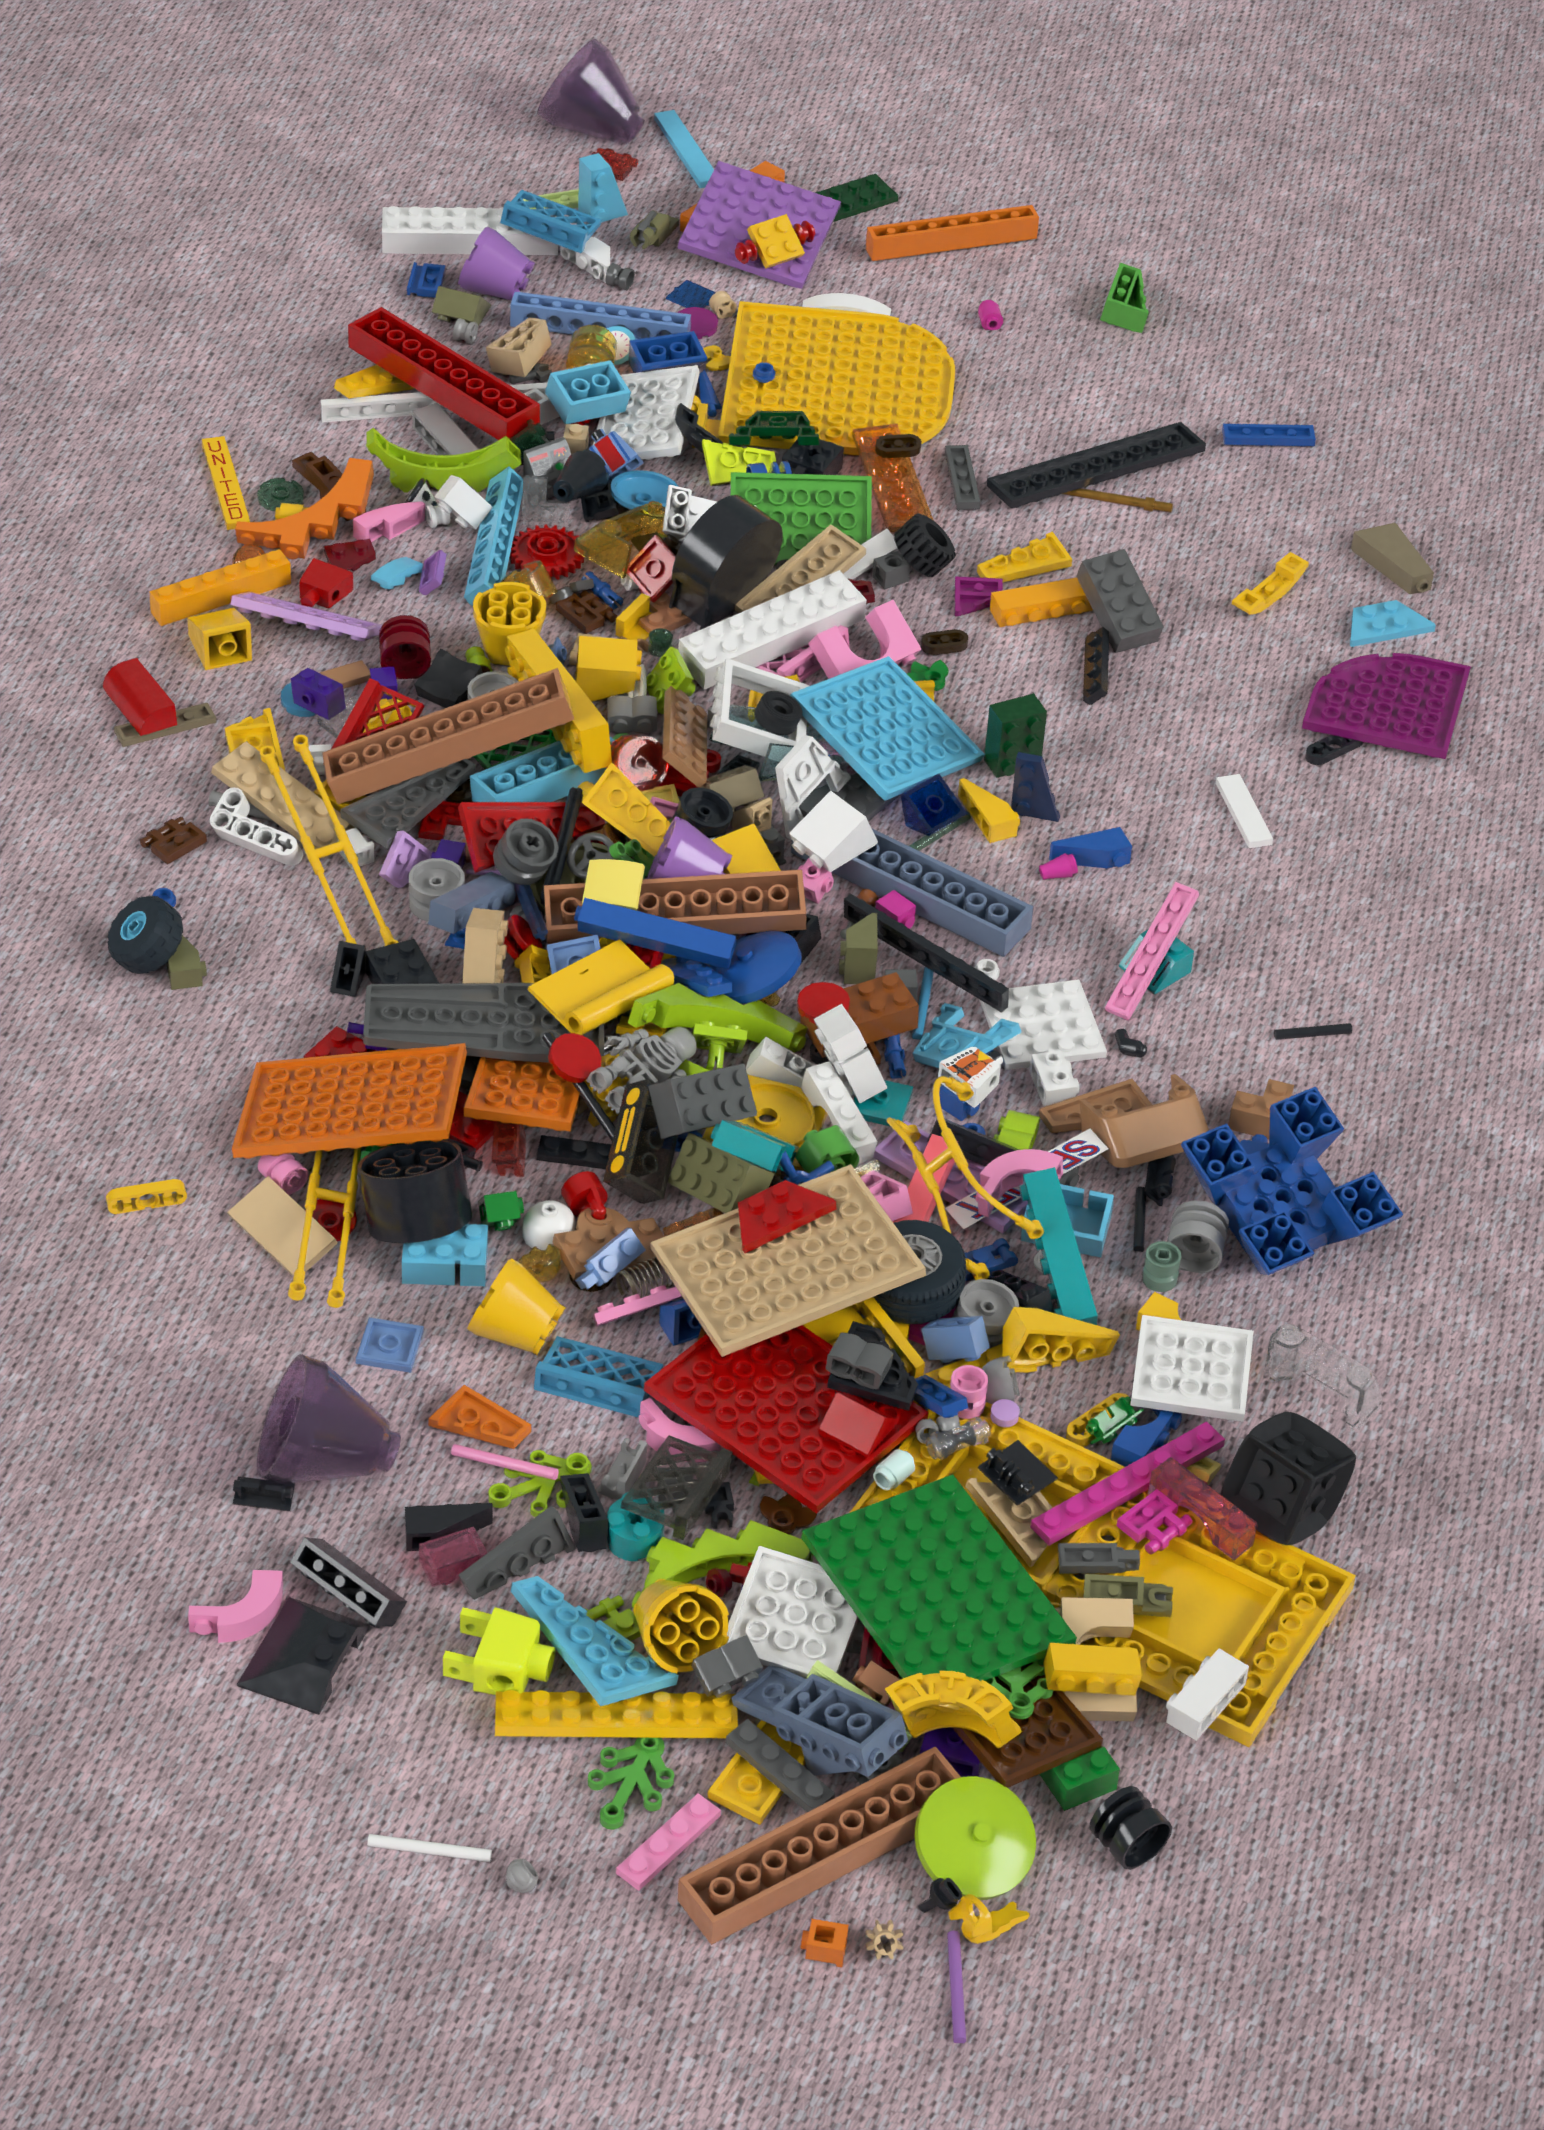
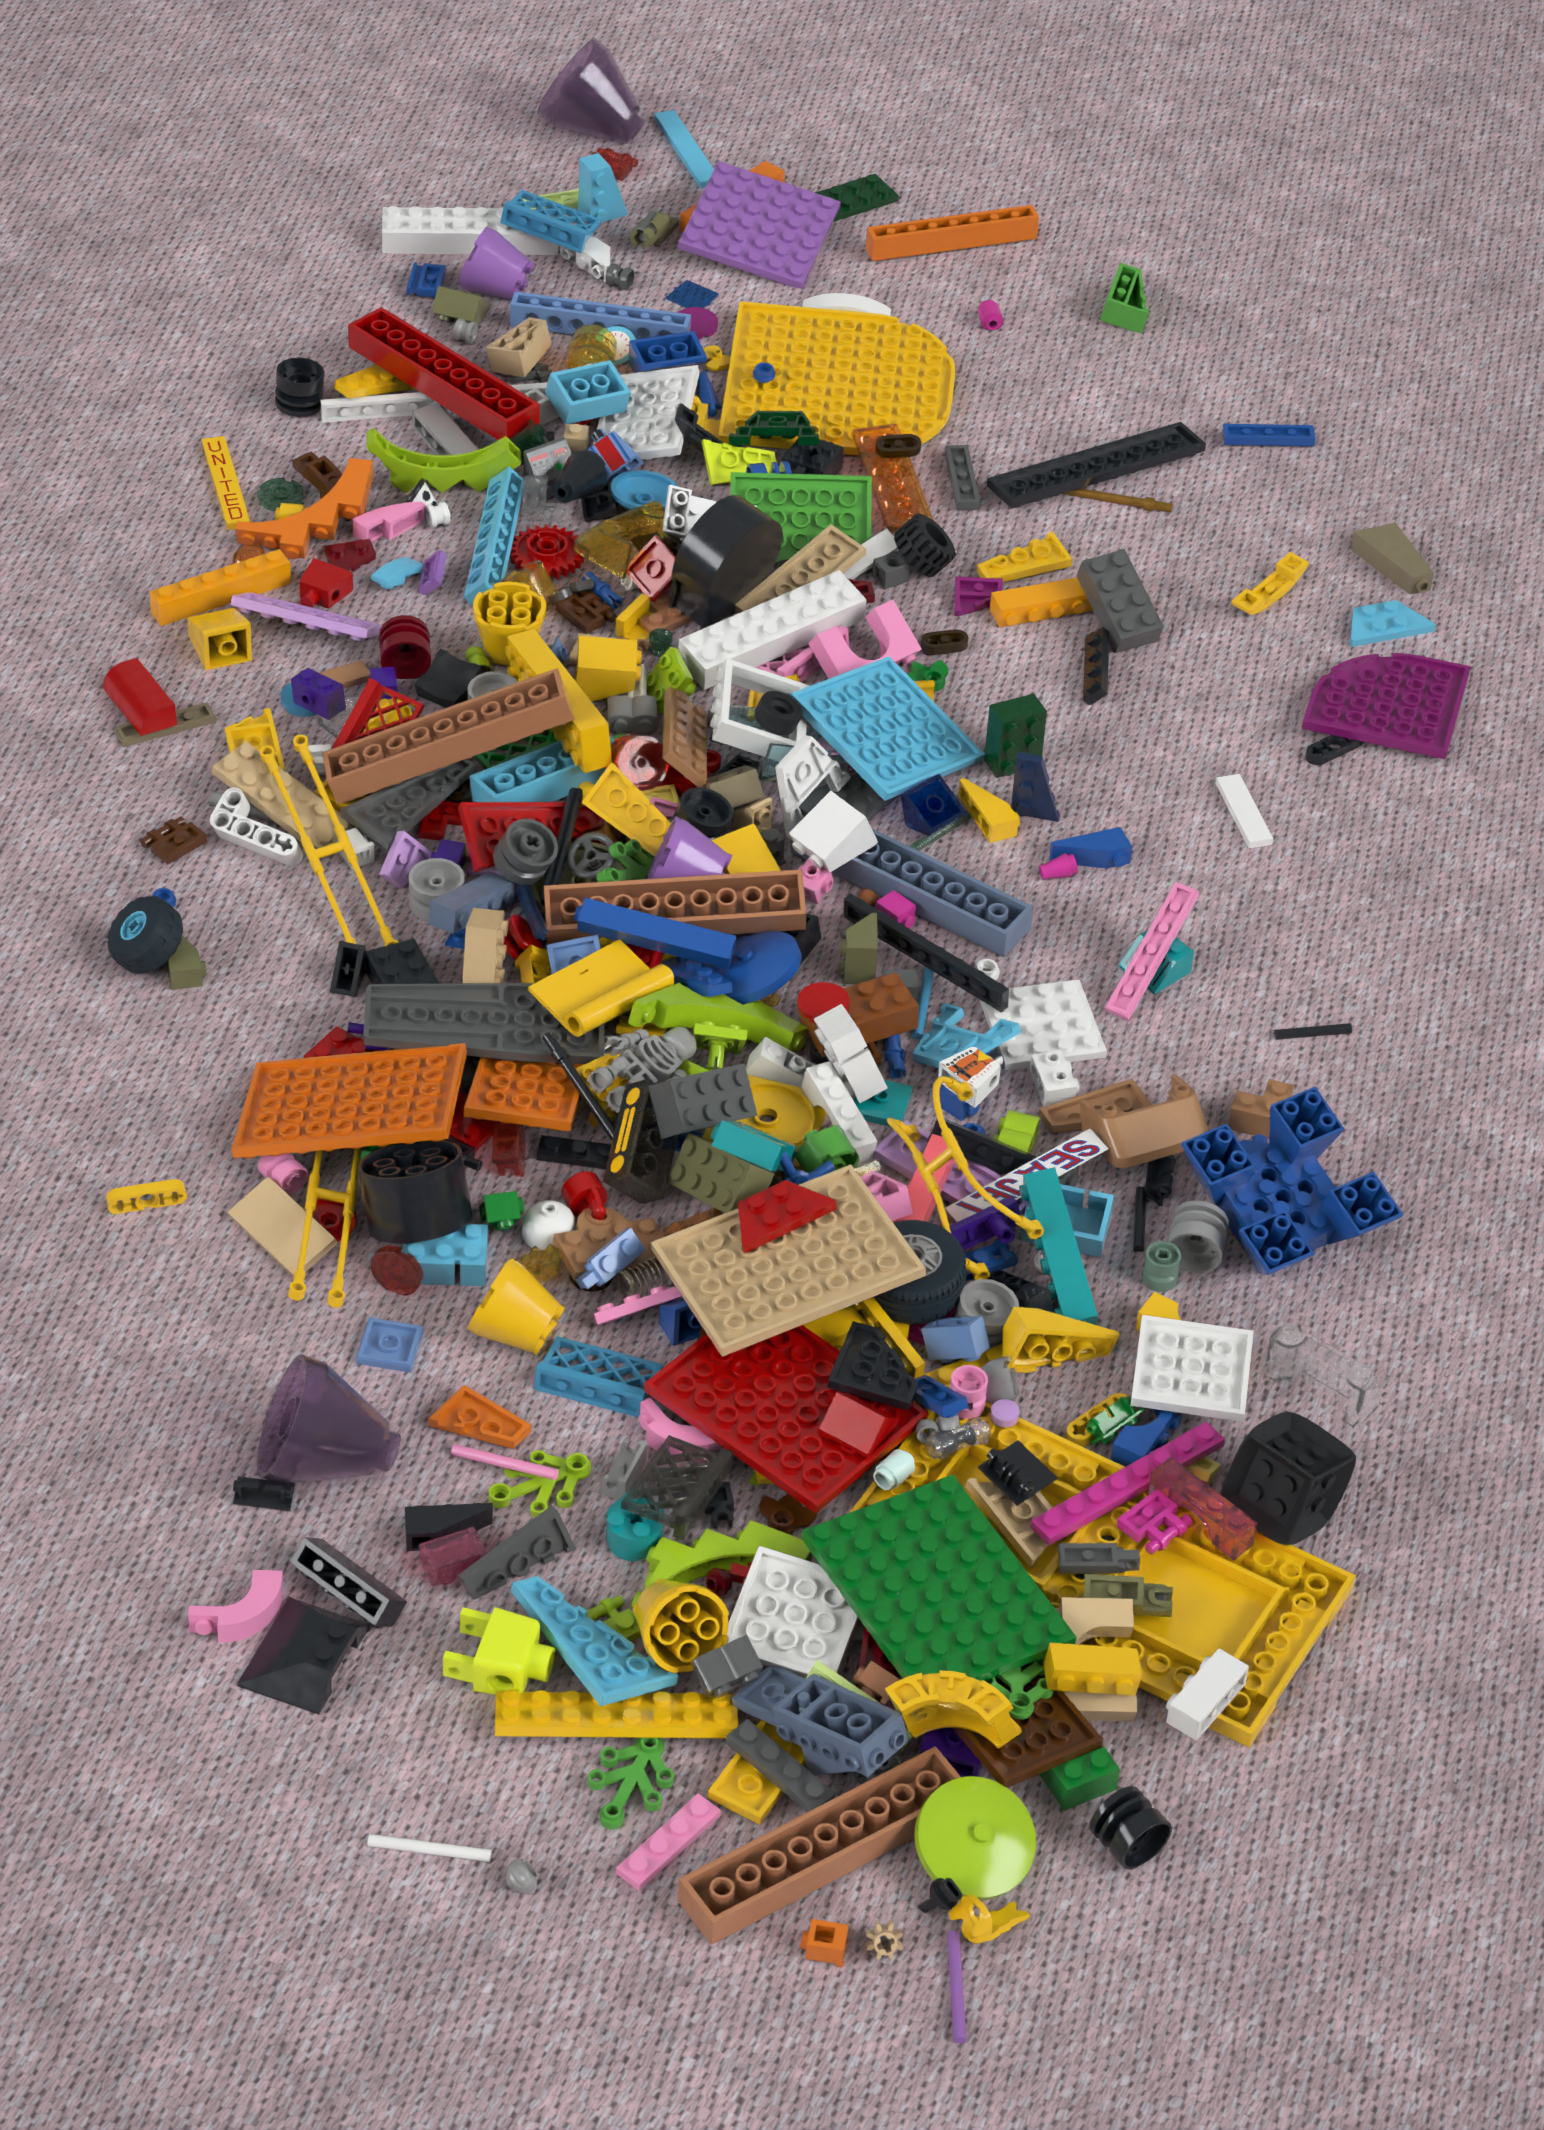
(299, 387): none -> black wheel
(396, 1270): none -> clear red tile
(463, 502): white brick -> none
(574, 1057): red tile -> none
(584, 1512): black slope -> none
(614, 882): light yellow slope -> none
(722, 304): tan wheel -> none
(775, 241): yellow plate -> none
(859, 1360): dark grey brick -> none
(986, 1225): none -> dark purple plate
(1008, 1173): bright pink arch -> none
(1129, 1046): black arm -> none

